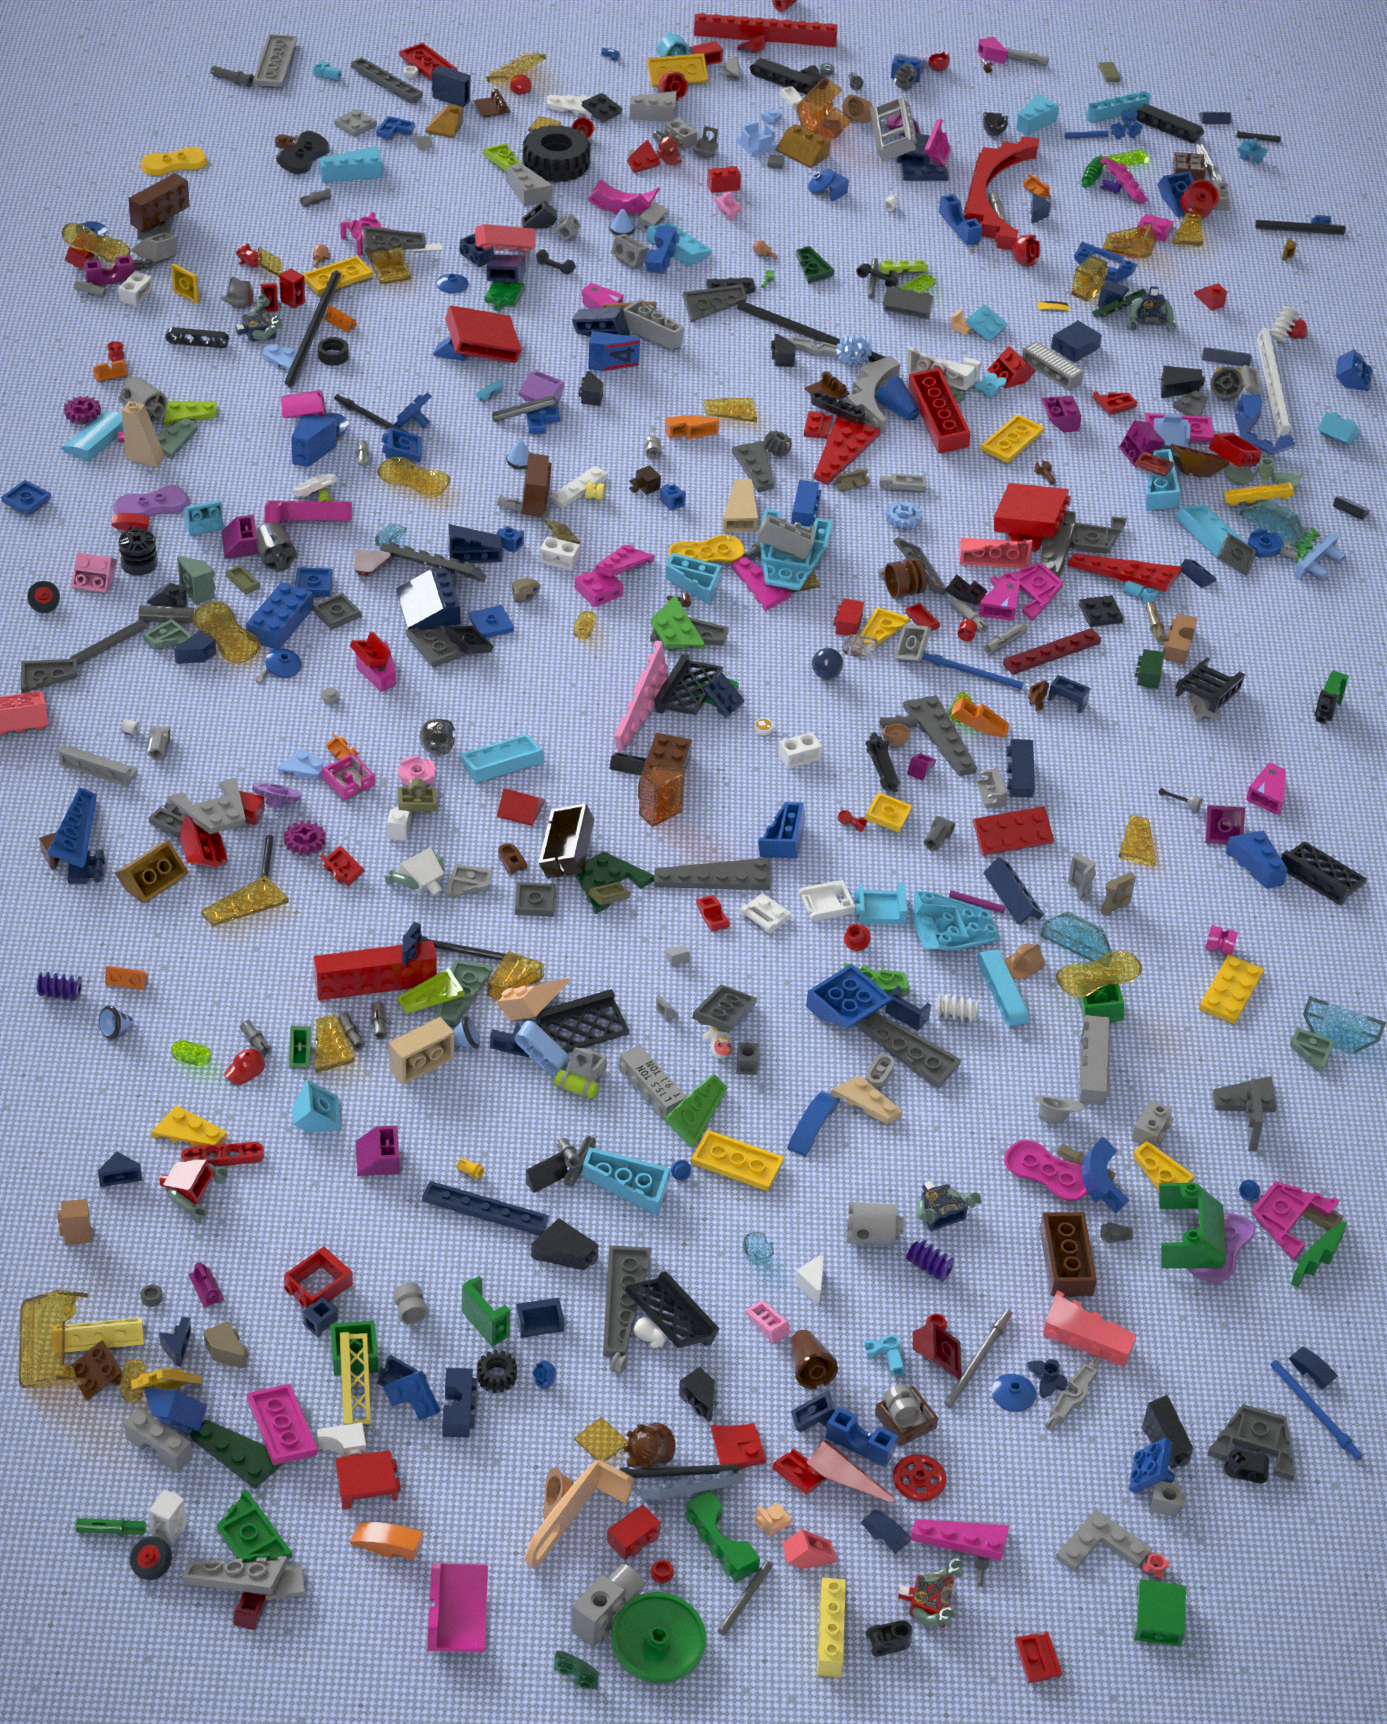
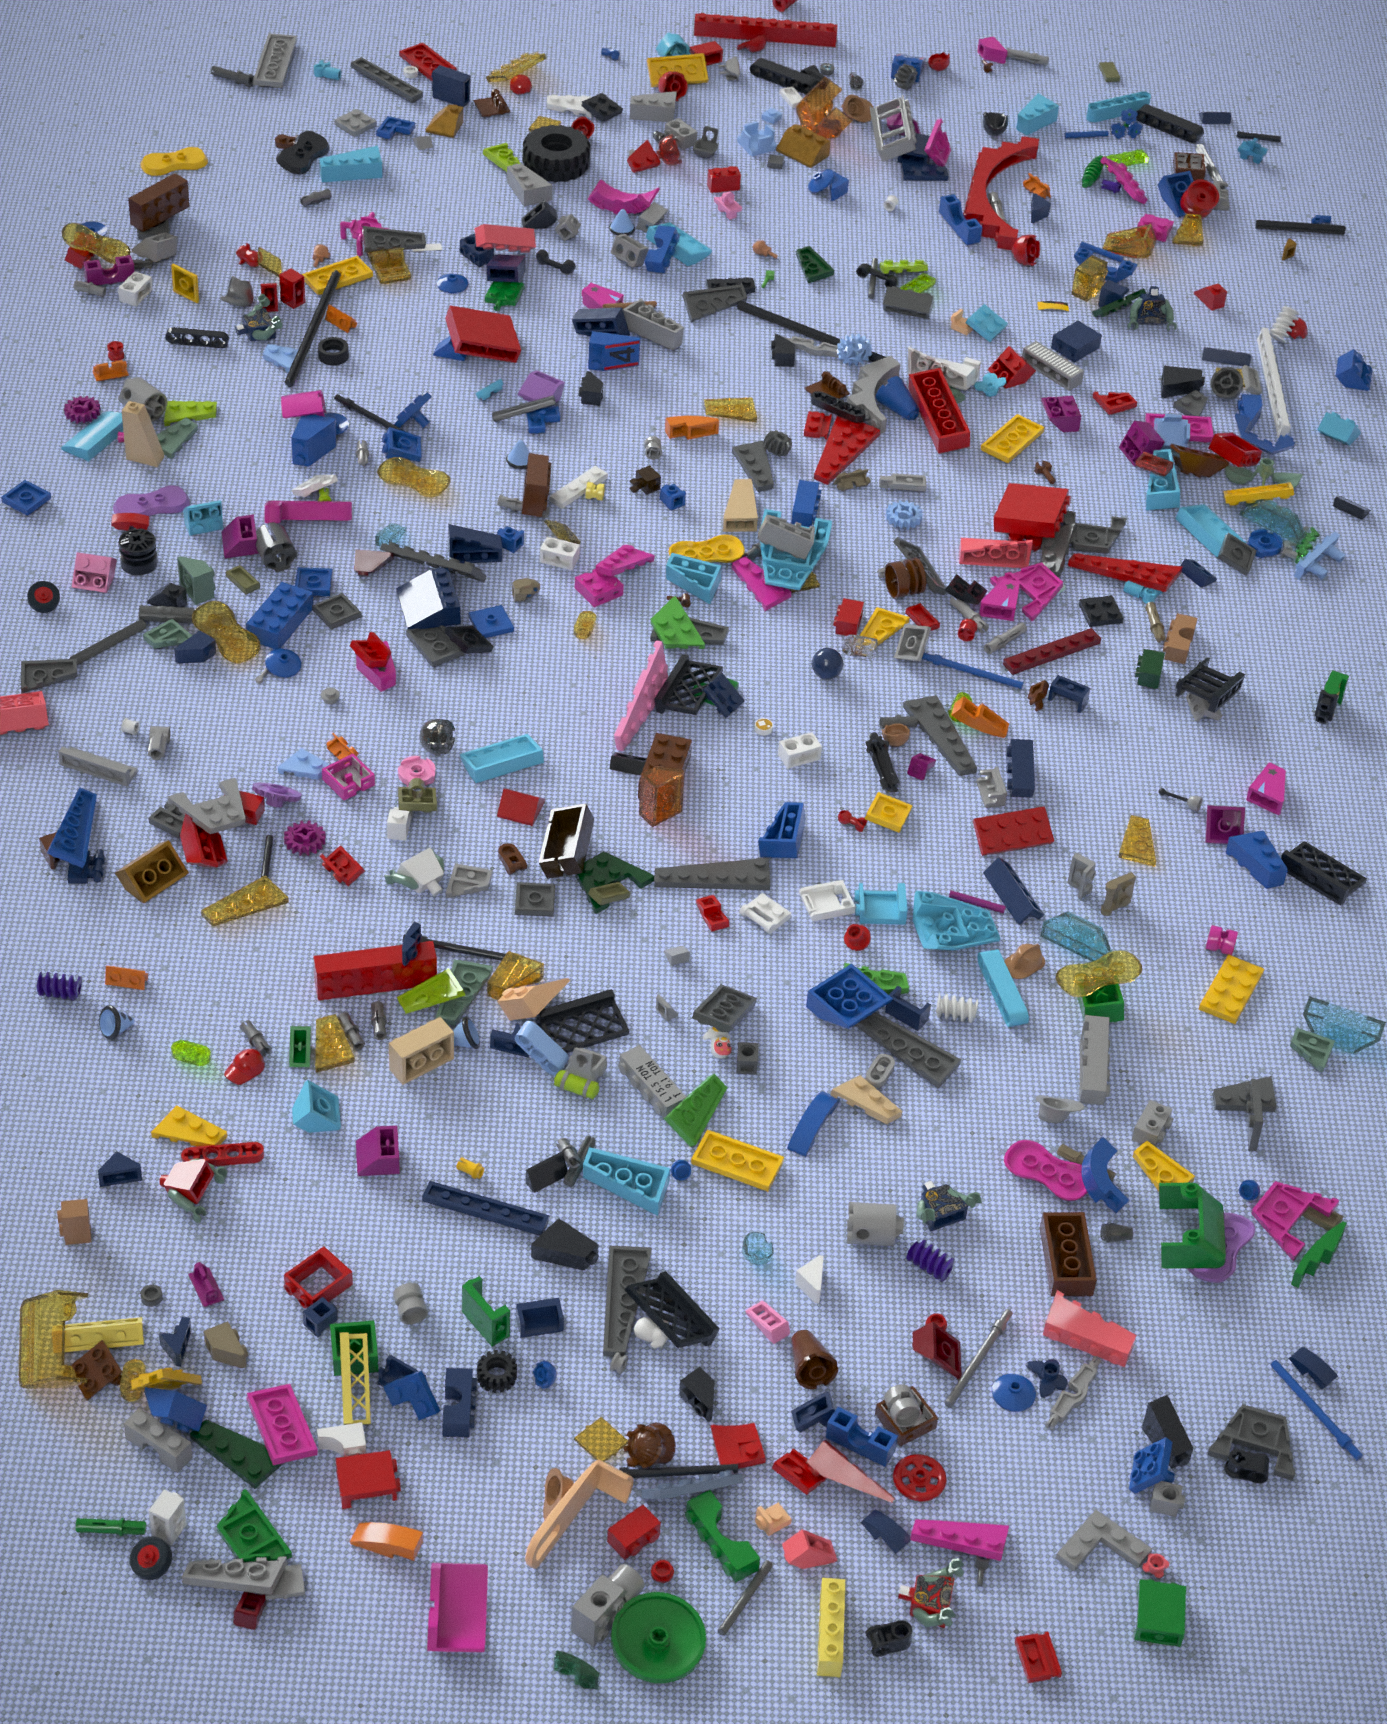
(891, 1346): medium azure bar -> none
(939, 831): dark grey piece -> none

